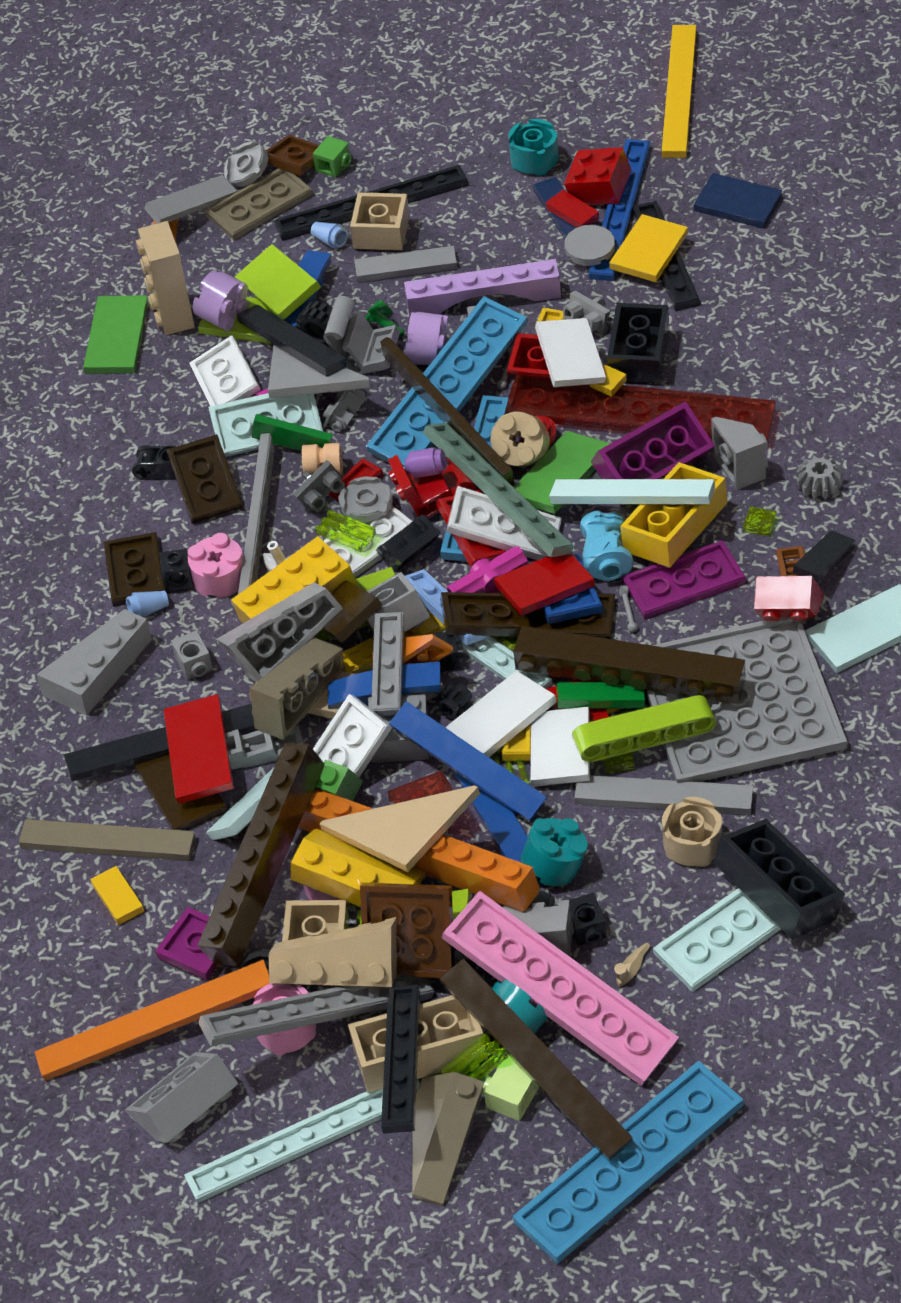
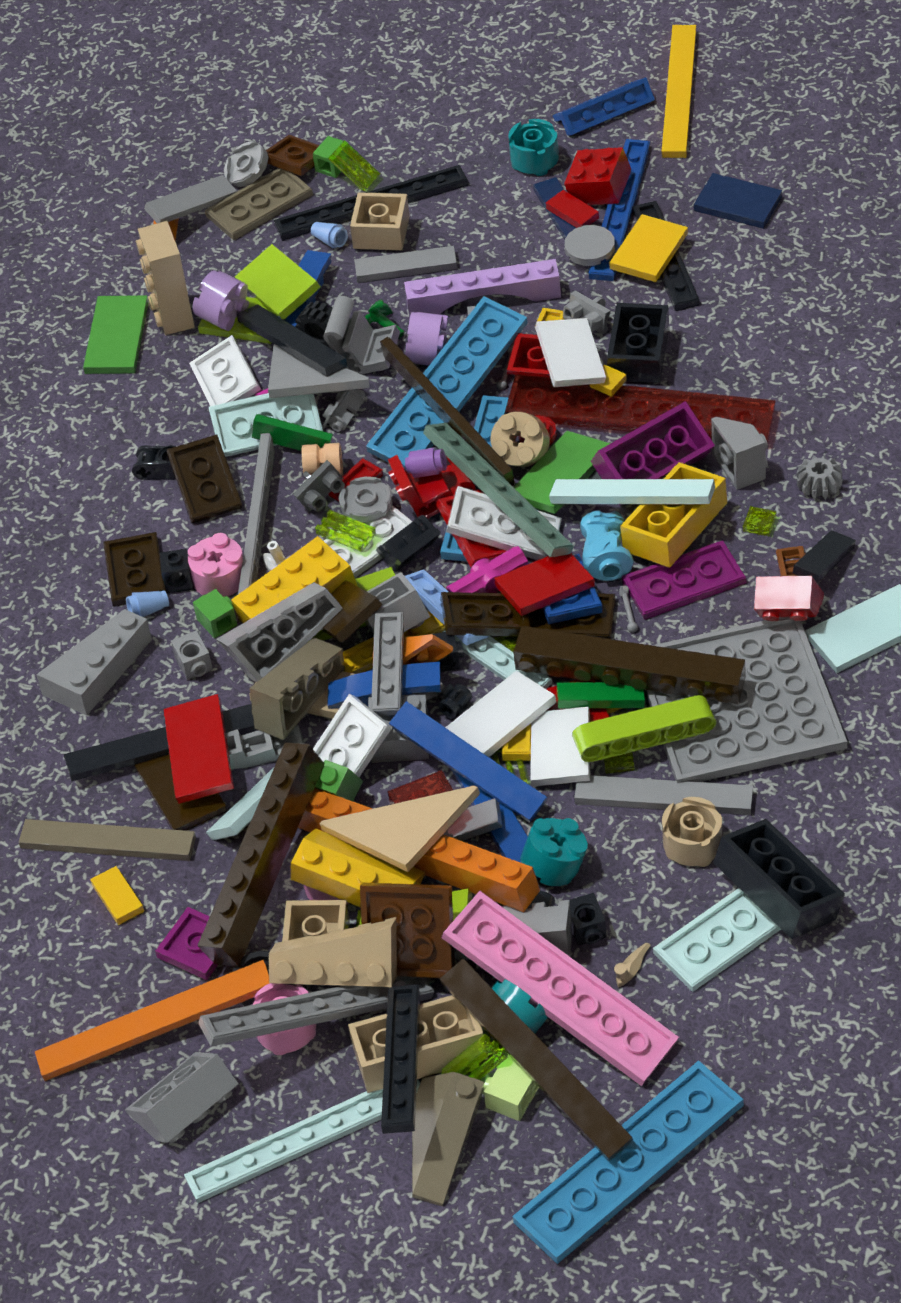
(215, 613): none -> bright green brick
(352, 168): none -> clear neon green tile
(477, 820): none -> light grey tile
(605, 106): none -> blue fence

